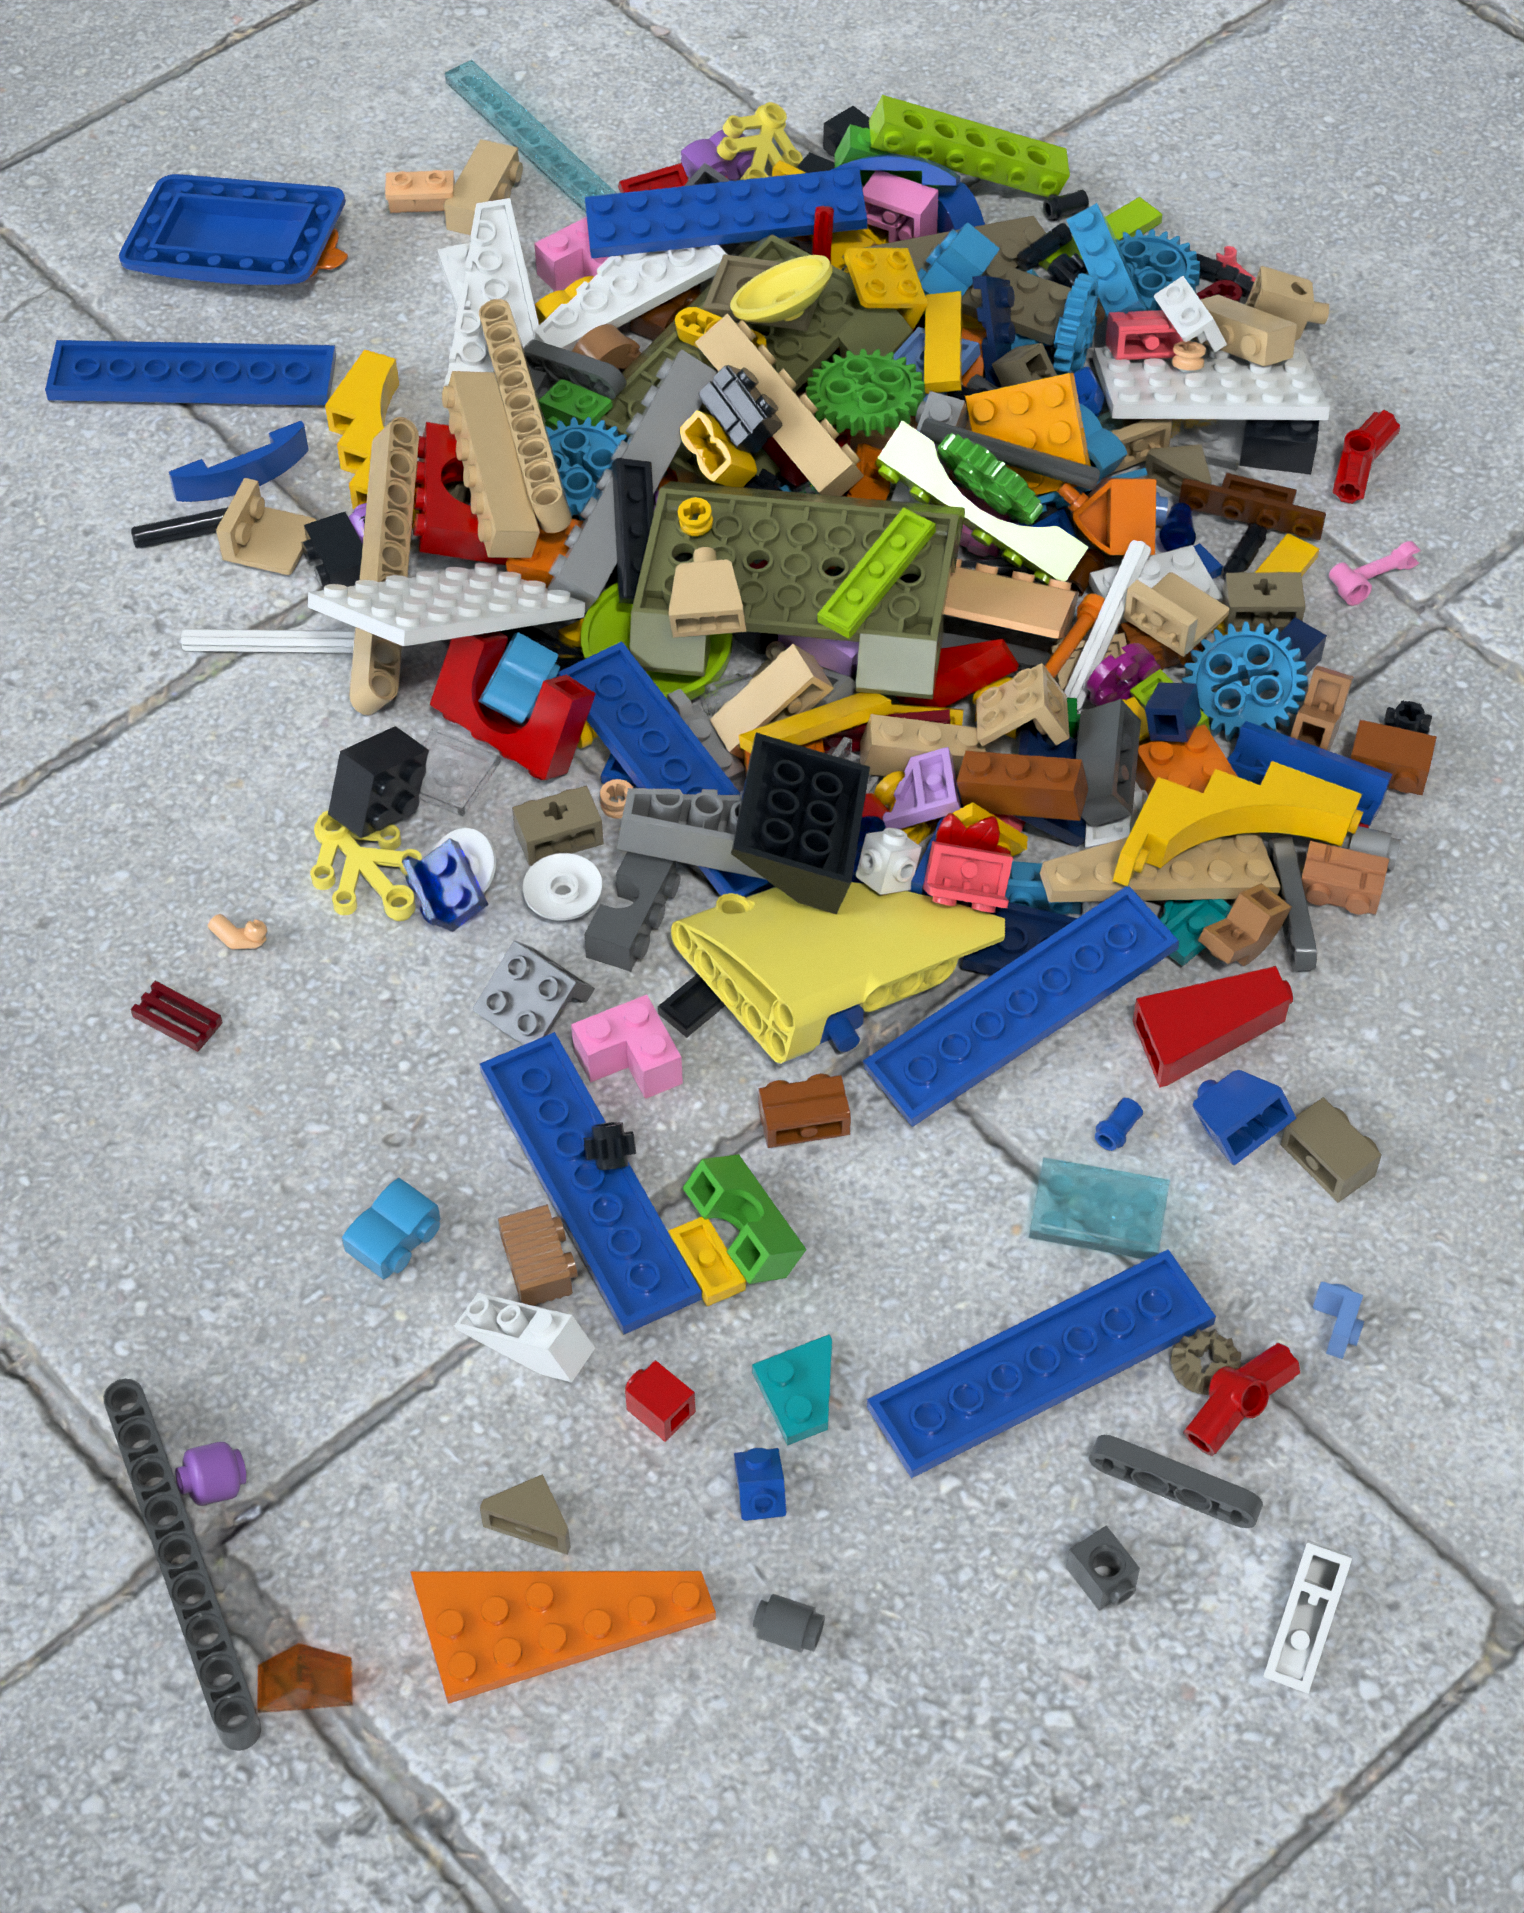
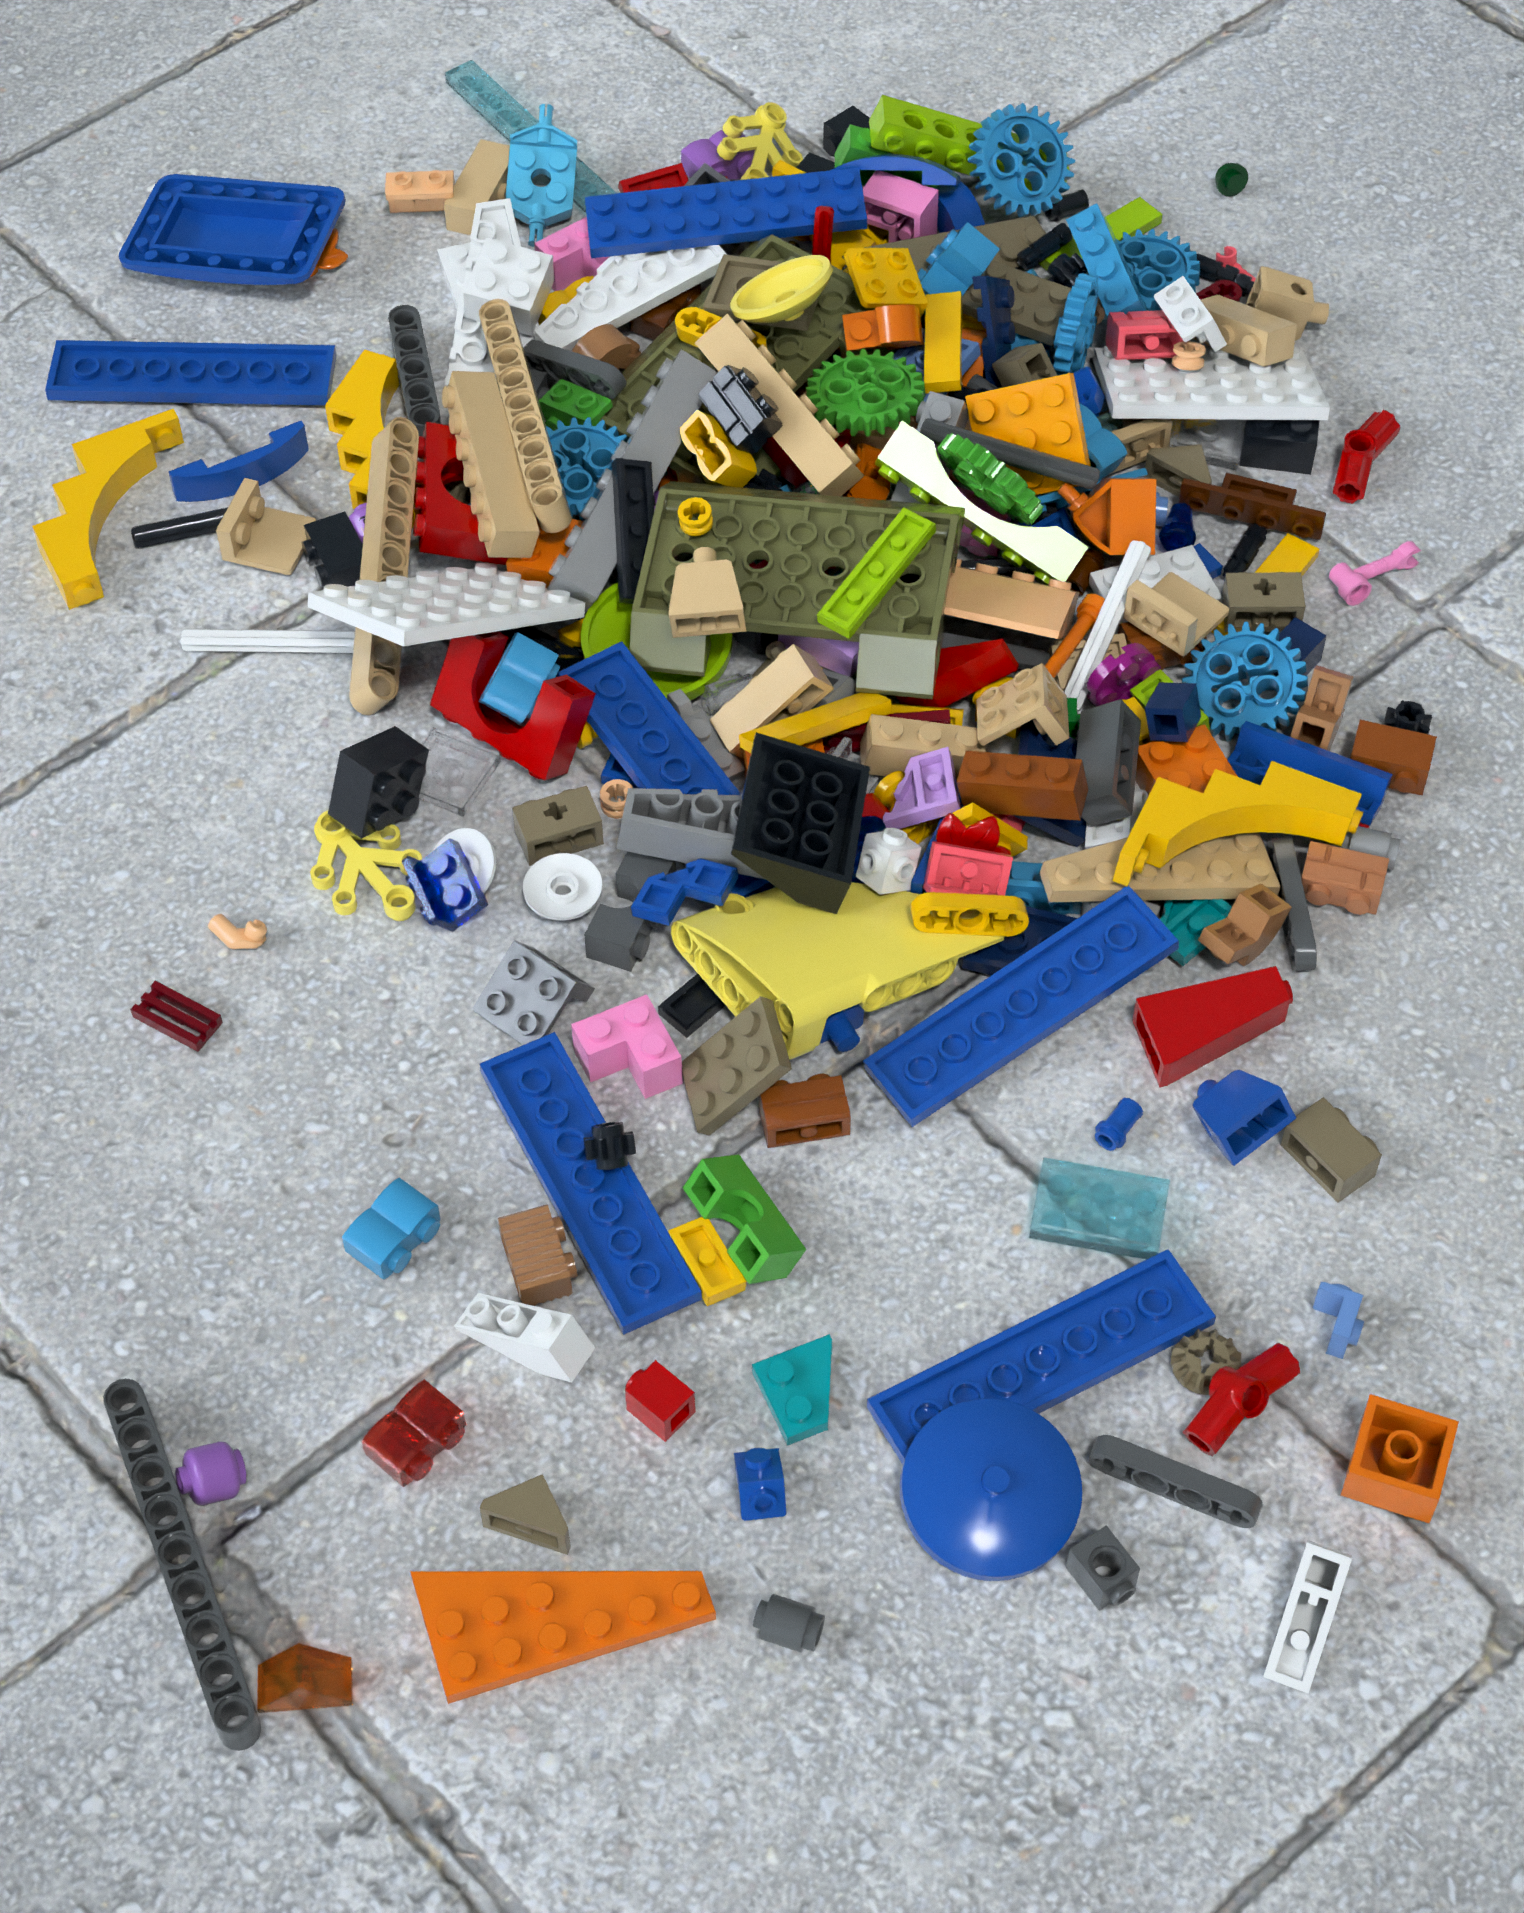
(108, 468): none -> yellow arch
(413, 367): none -> dark grey beam
(414, 1433): none -> clear red brick
(510, 274): none -> white brick
(546, 152): none -> medium azure plate
(700, 880): none -> blue tile
(735, 1066): none -> dark tan plate
(884, 327): none -> orange brick
(990, 1489): none -> blue dish
(997, 905): none -> yellow beam
(1021, 160): none -> dark azure gear
(1231, 179): none -> dark green plate
(1400, 1458): none -> orange brick

